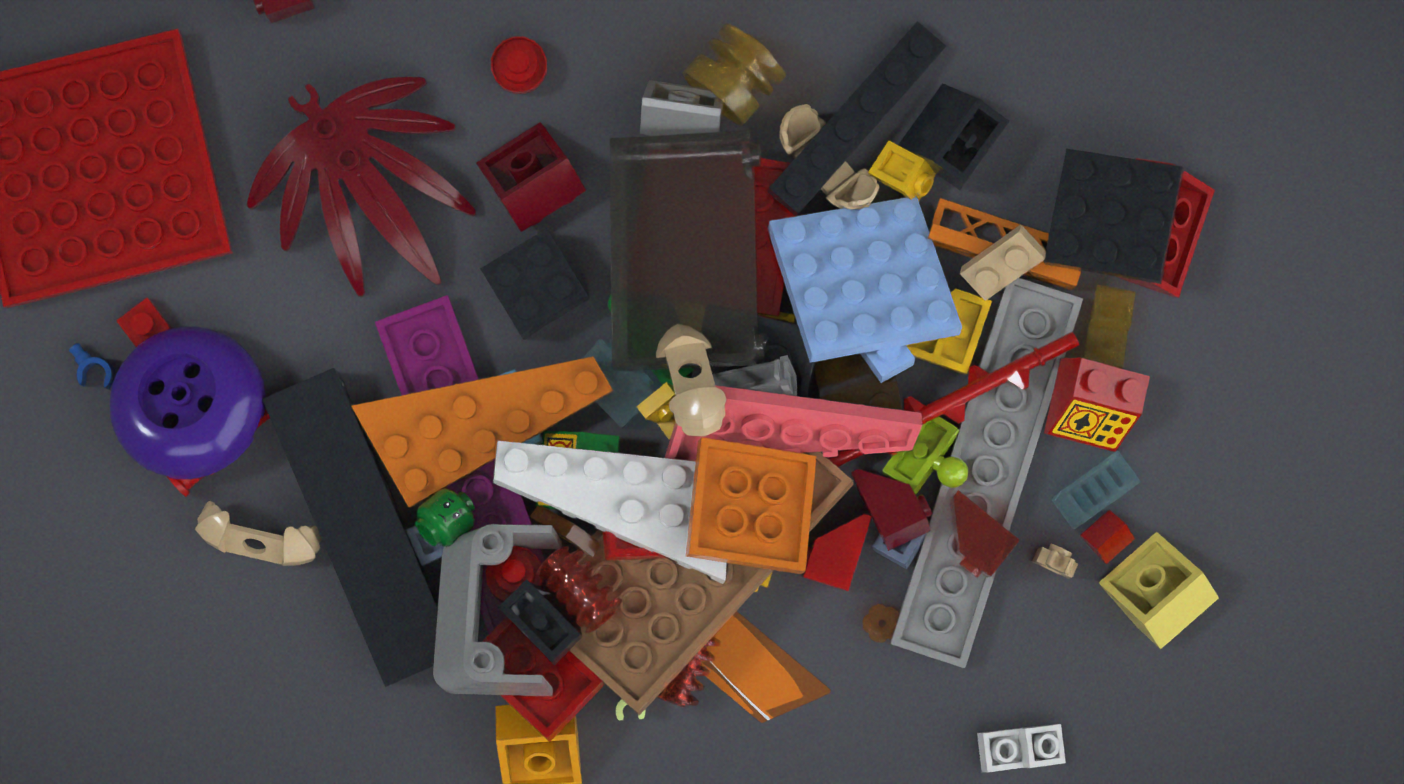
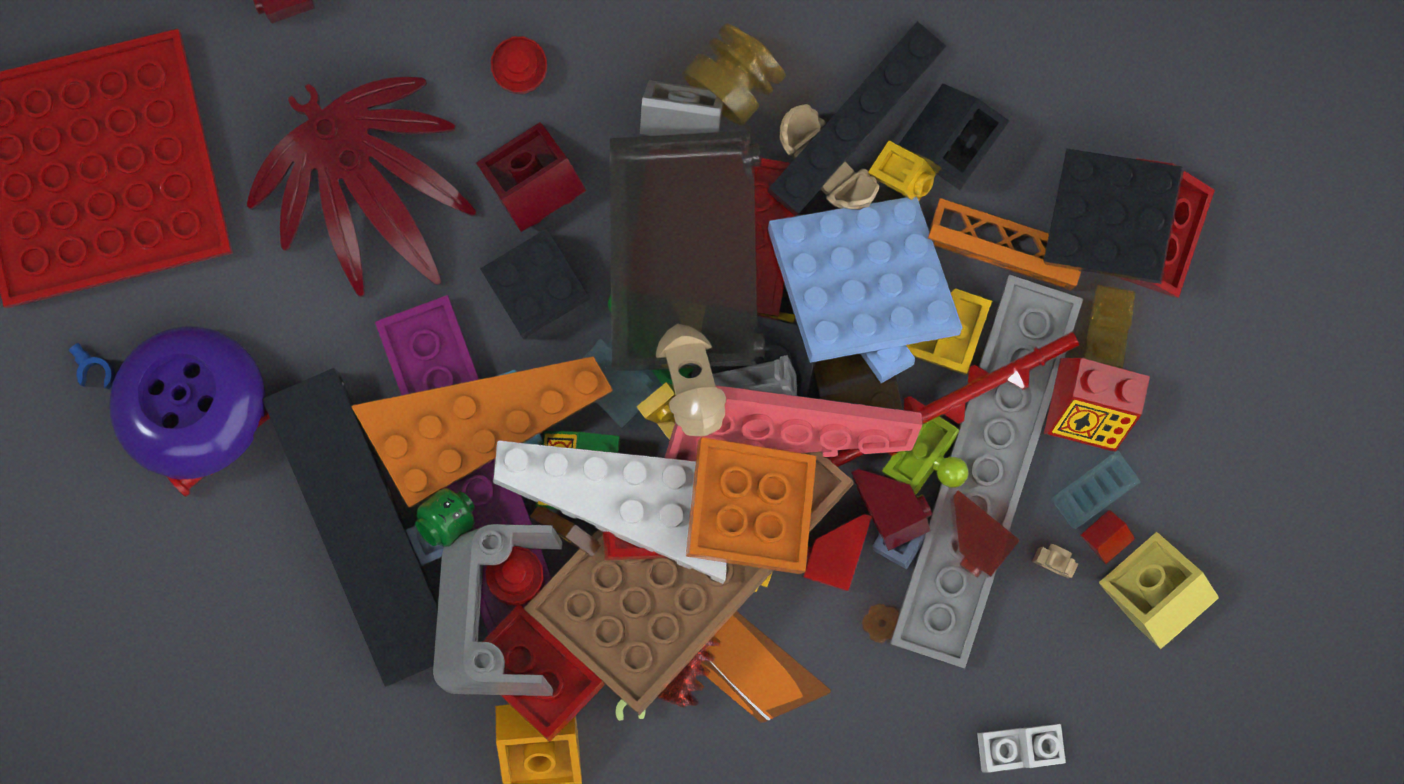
(143, 322): red plate -> none
(291, 549): tan piece -> none
(542, 619): black slope -> none
(578, 588): clear red piece -> none
(1003, 262): tan plate -> none

